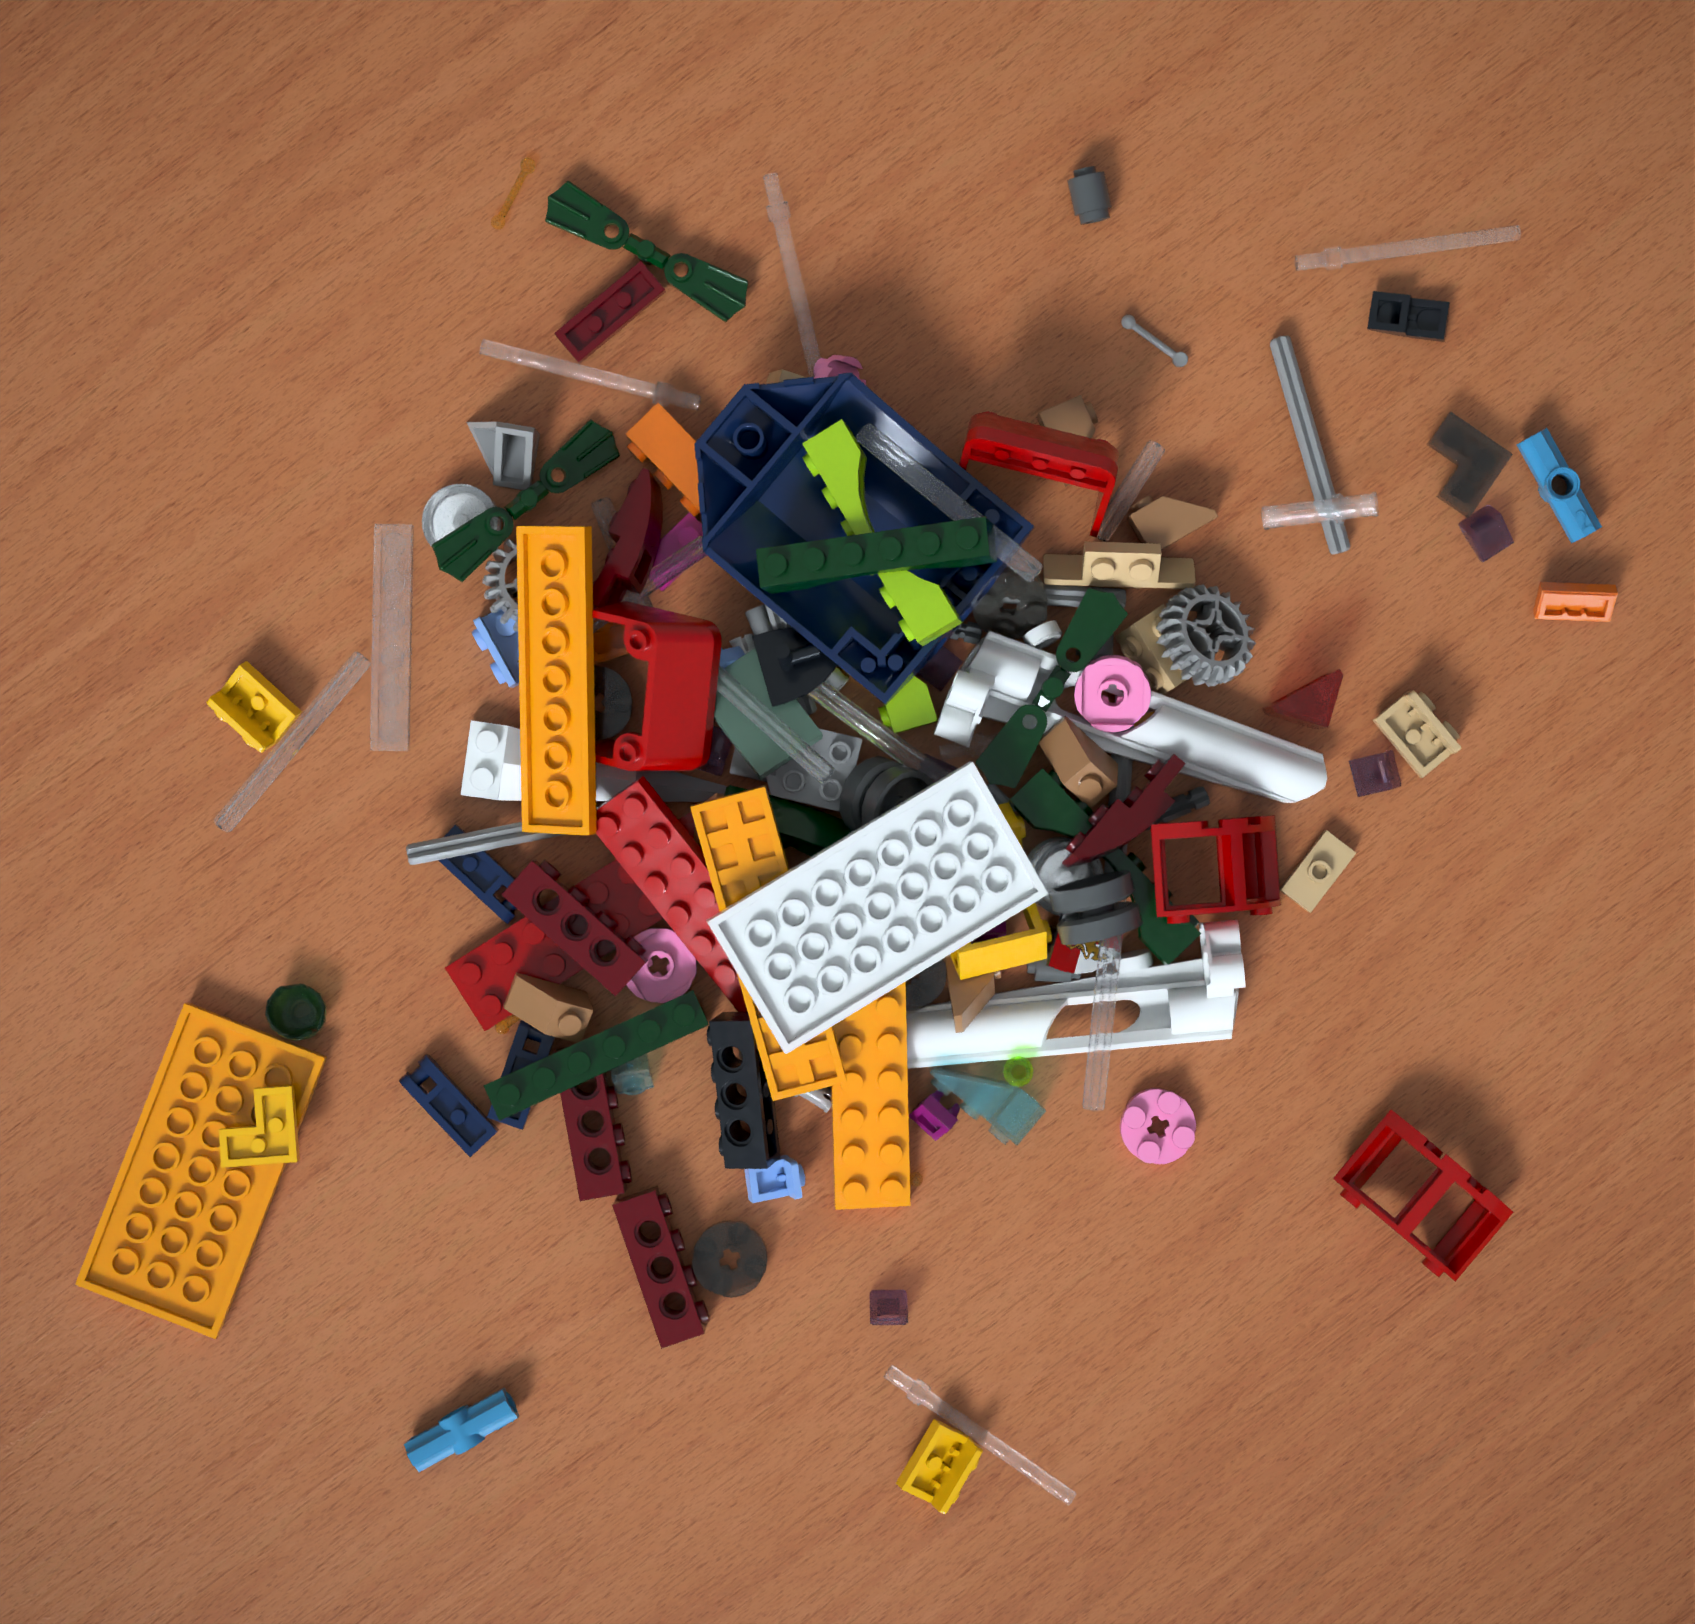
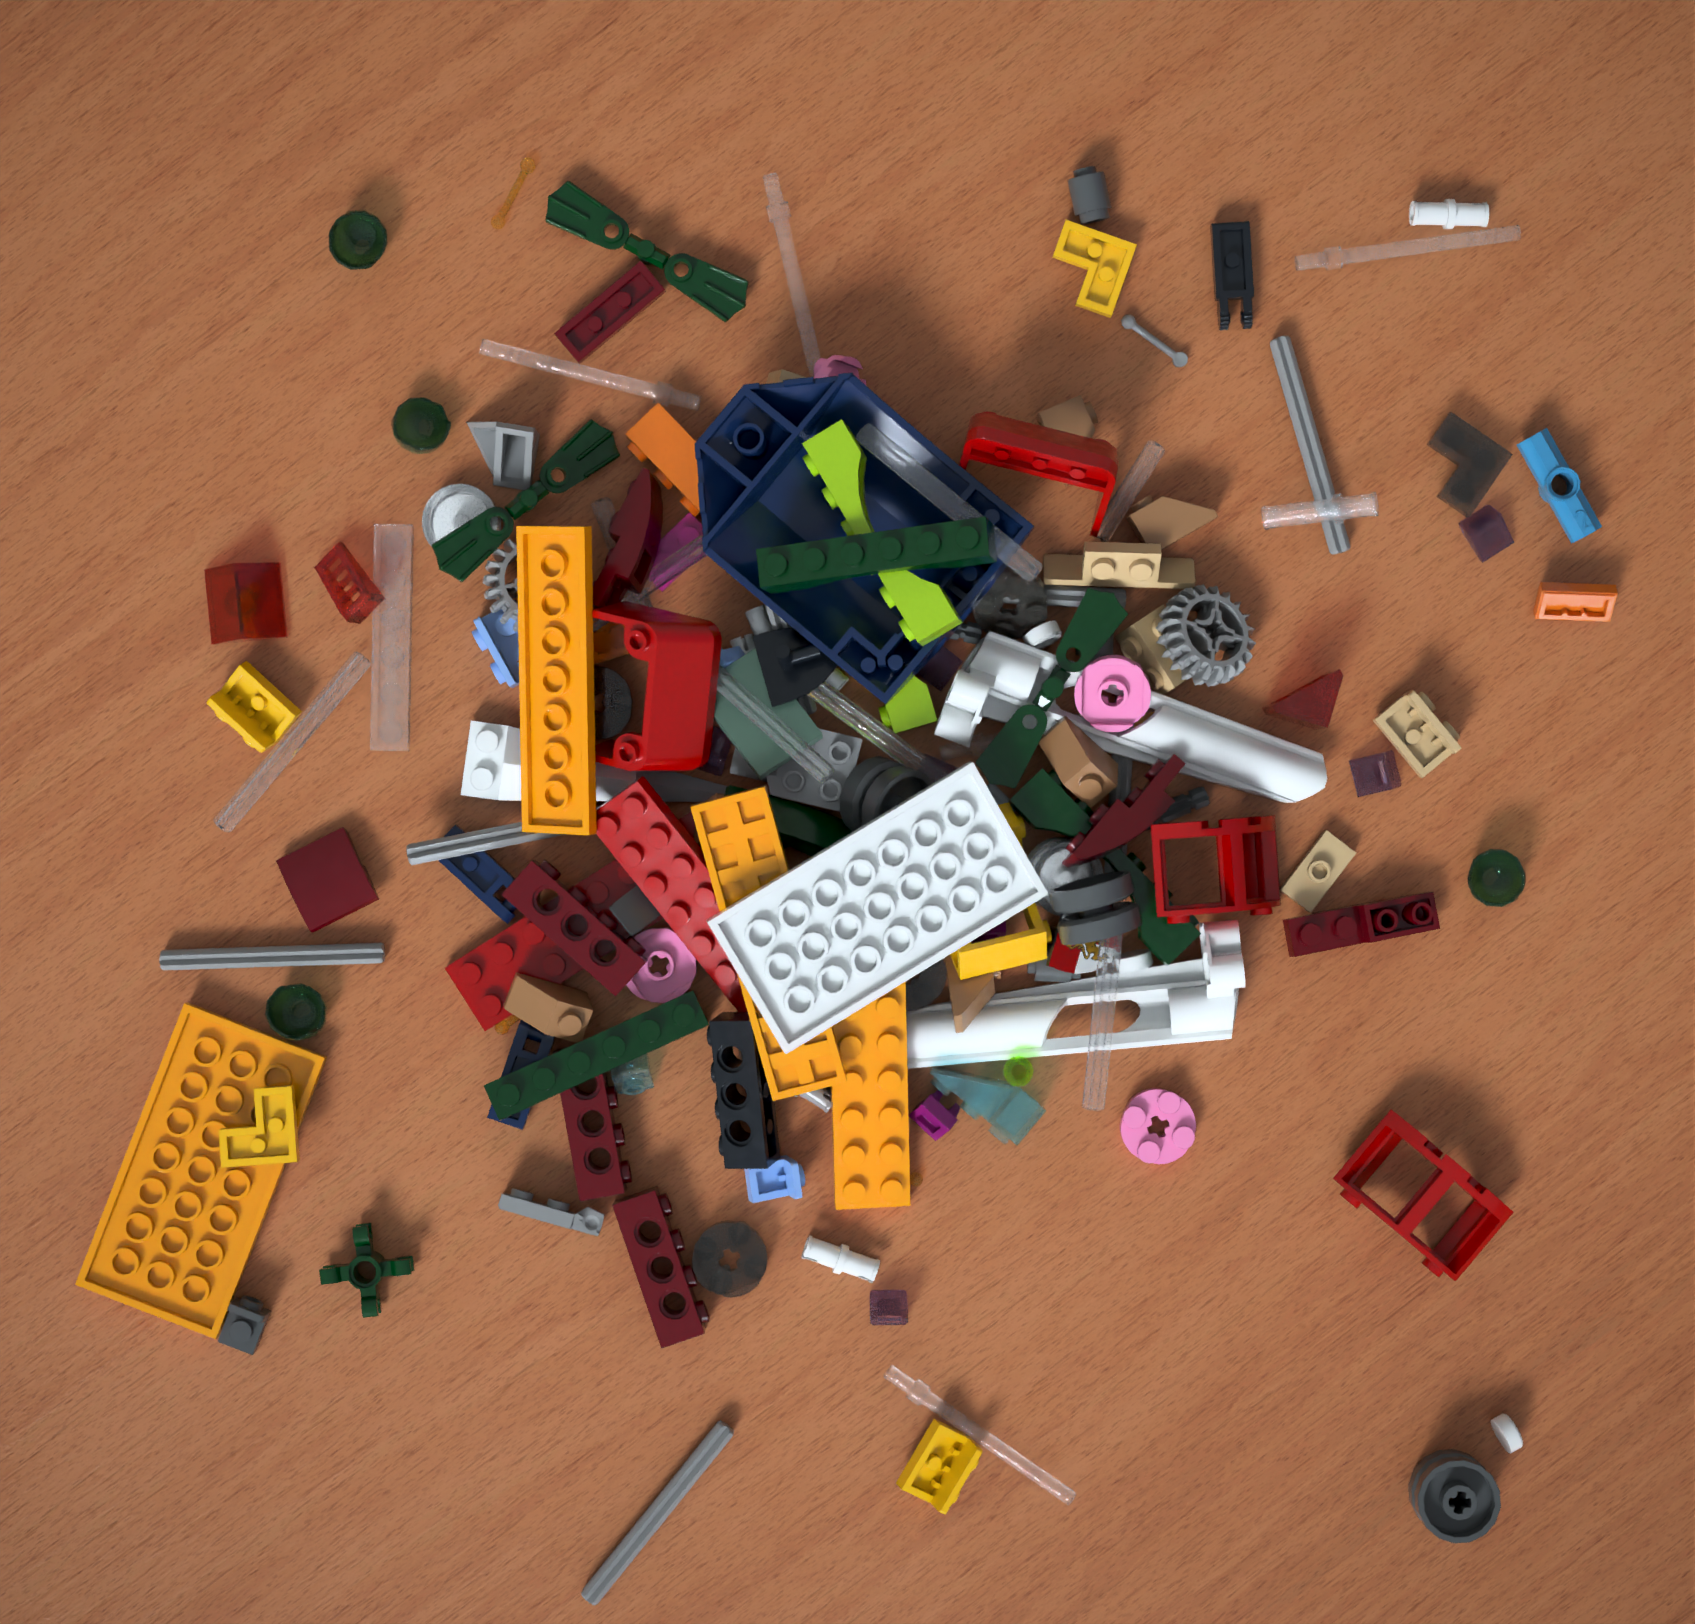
(244, 1324): none -> dark grey bracket
(245, 602): none -> clear red slope
(272, 956): none -> light grey axle
(327, 879): none -> dark red slope
(357, 239): none -> clear green hair
(369, 596): none -> clear red slope
(369, 1287): none -> dark green pin
(420, 425): none -> clear green hair
(449, 1106): dark blue plate -> none
(461, 1429): dark azure piece -> none
(555, 1212): none -> light grey hinge
(634, 911): none -> dark grey slope
(657, 1512): none -> light grey axle
(840, 1259): none -> white pin
(1104, 258): none -> yellow plate
(1232, 270): none -> black hinge
(1361, 923): none -> dark red slope
(1408, 316): black slope -> none
(1441, 1478): none -> dark grey wheel
(1449, 214): none -> white pin
(1496, 878): none -> clear green hair
(1507, 1433): none -> white tile

